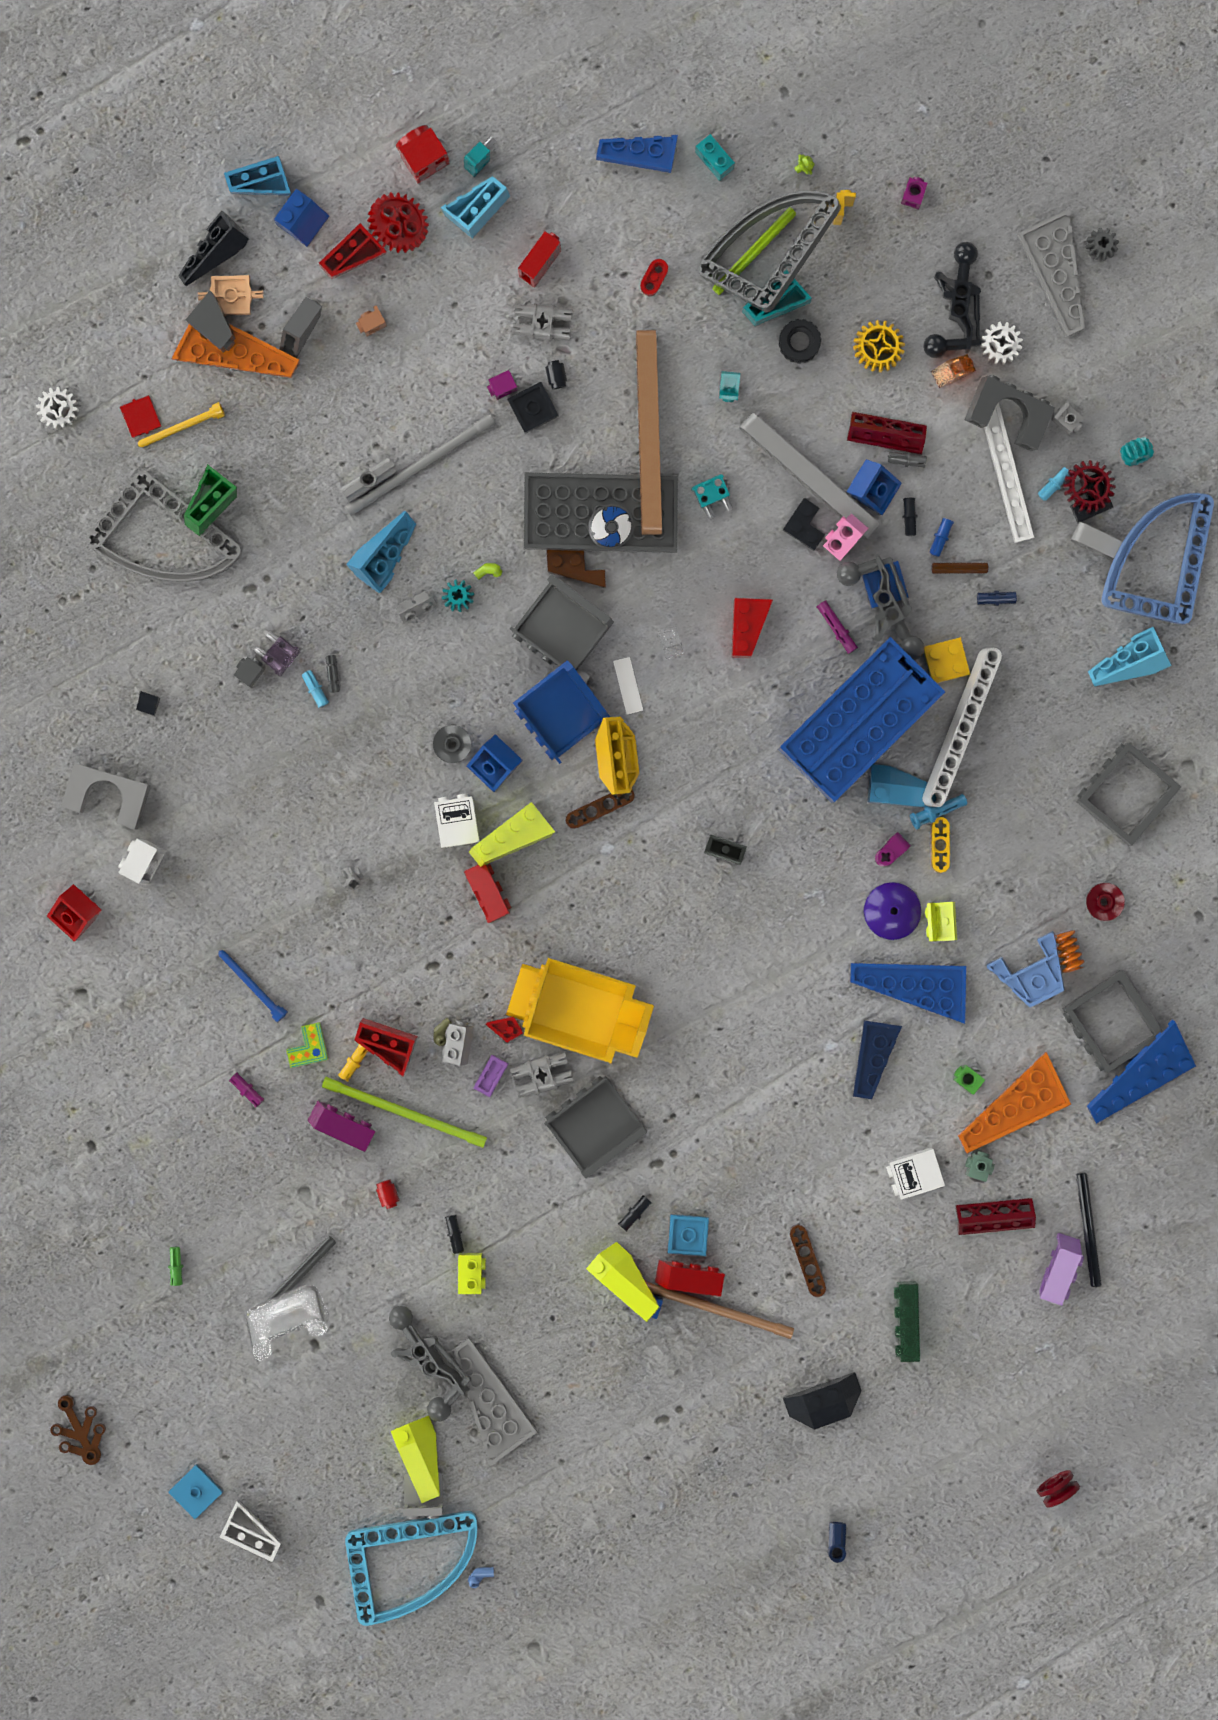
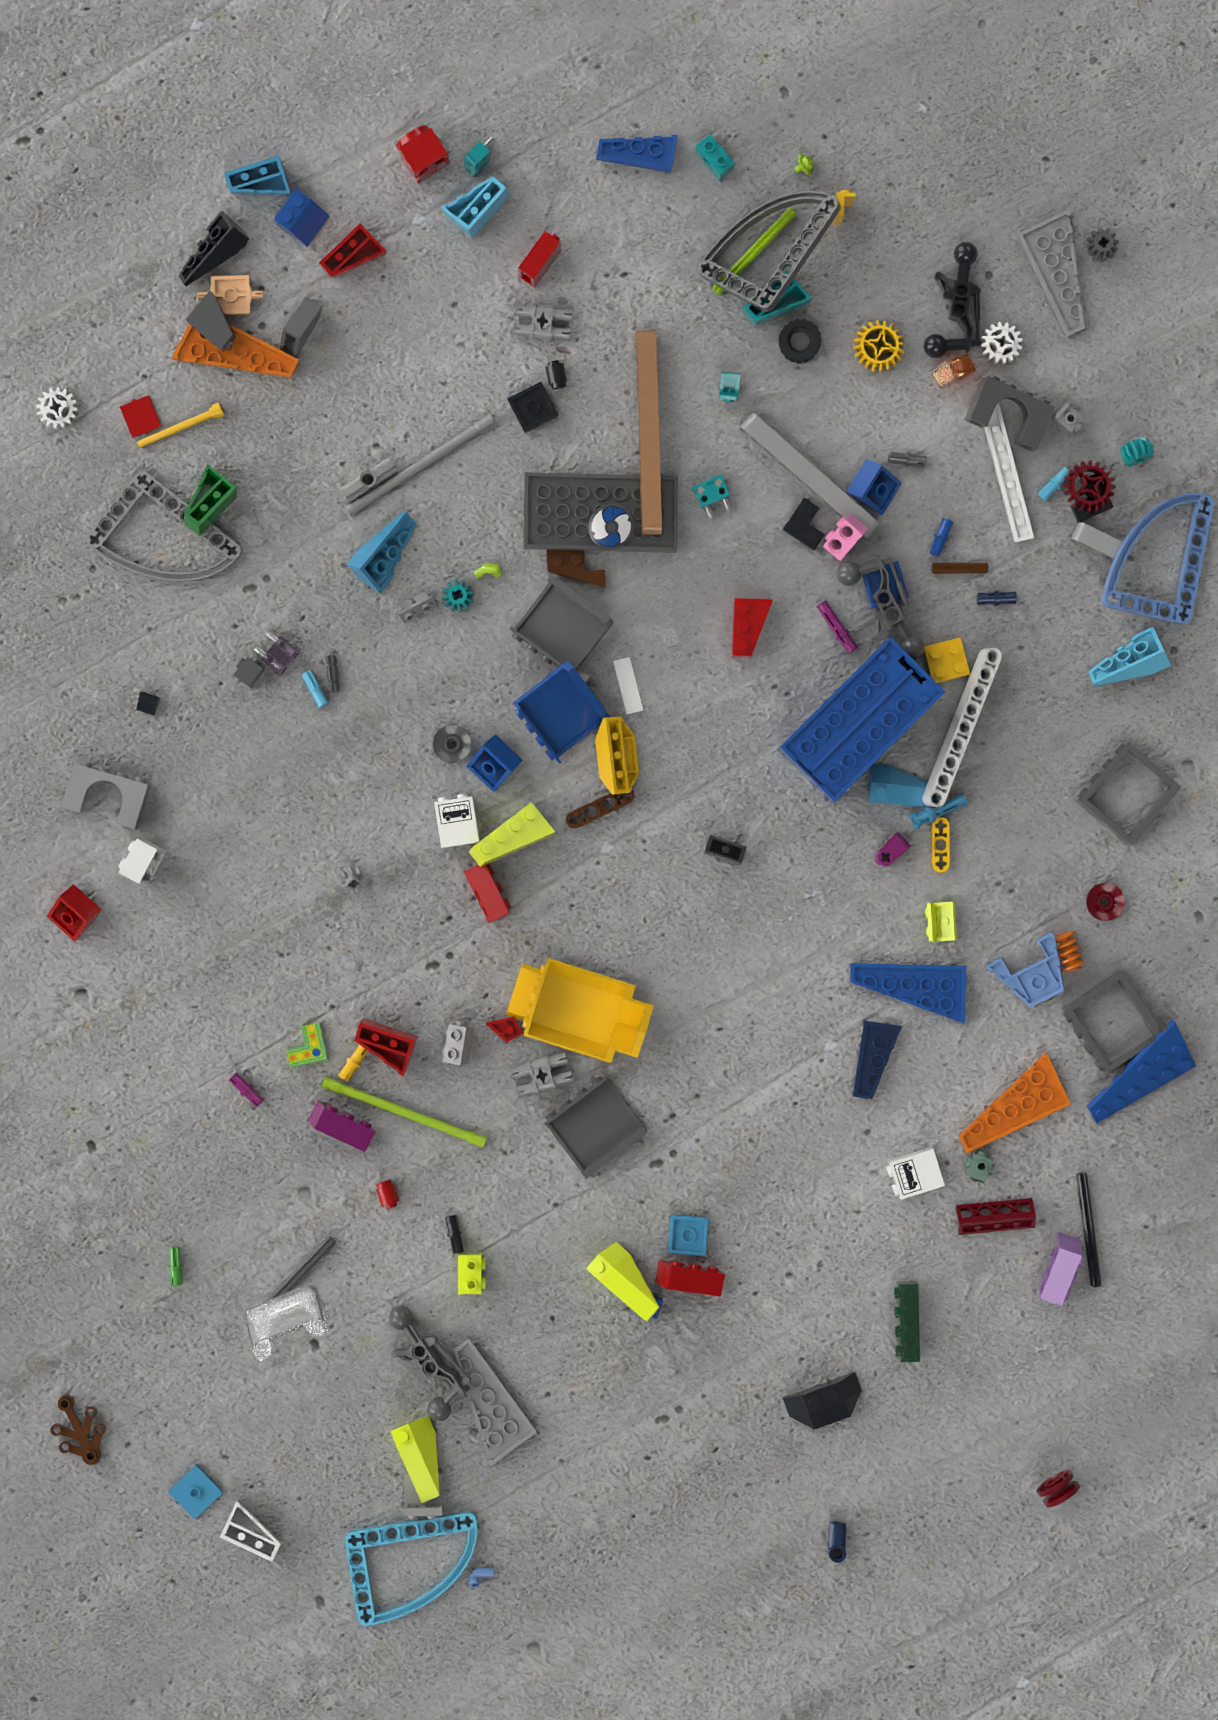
(277, 1011): blue piece -> none
(371, 322): nougat brick -> none
(398, 222): red gear -> none
(439, 1032): olive arm -> none
(491, 1075): medium lavender plate -> none
(502, 385): magenta brick -> none
(634, 1213): black pin -> none
(653, 277): red plate -> none
(776, 1328): medium nougat piece -> none
(805, 1261): reddish brown beam -> none
(878, 913): dark purple dish -> none
(887, 435): dark red fence -> none
(909, 516): black axle -> none
(914, 200): magenta brick -> none
(976, 1081): bright green brick -> none

